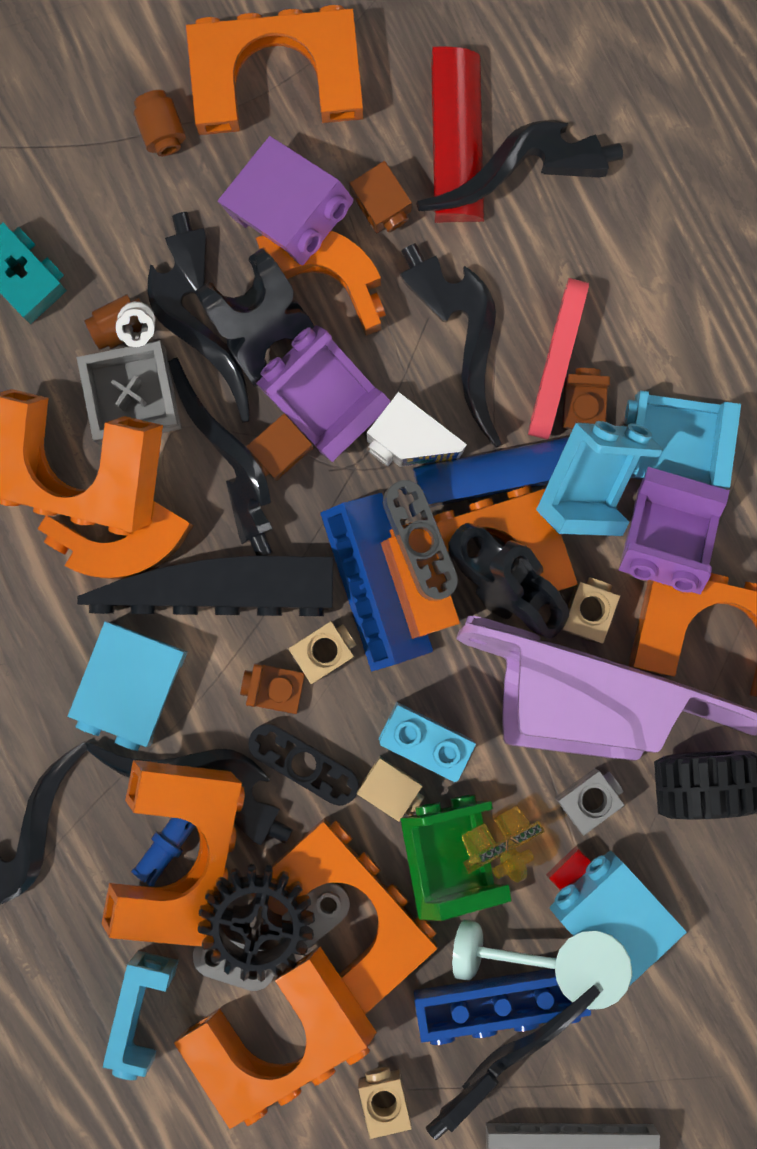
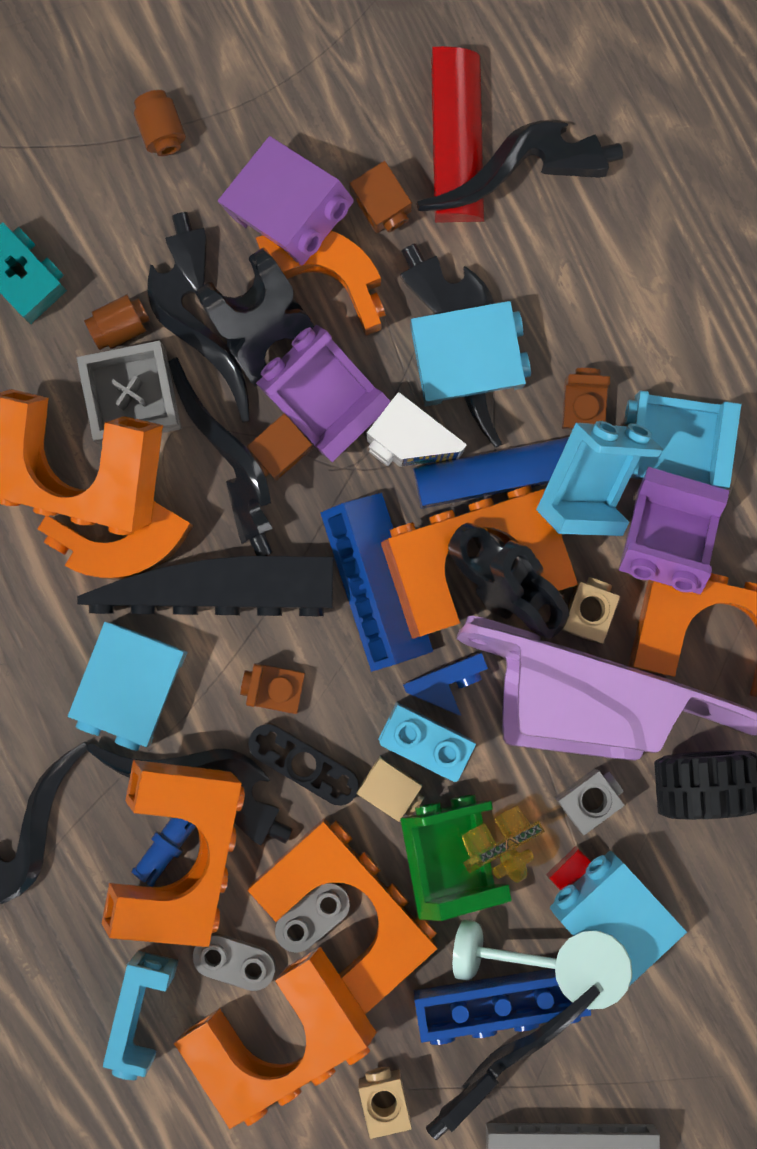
(126, 333): white bush -> none
(221, 48): orange arch -> none
(241, 916): black gear -> none
(307, 661): tan brick -> none
(428, 524): dark grey beam -> none
(435, 685): none -> blue slope
(469, 352): none -> medium azure panel
(558, 358): coral beam -> none

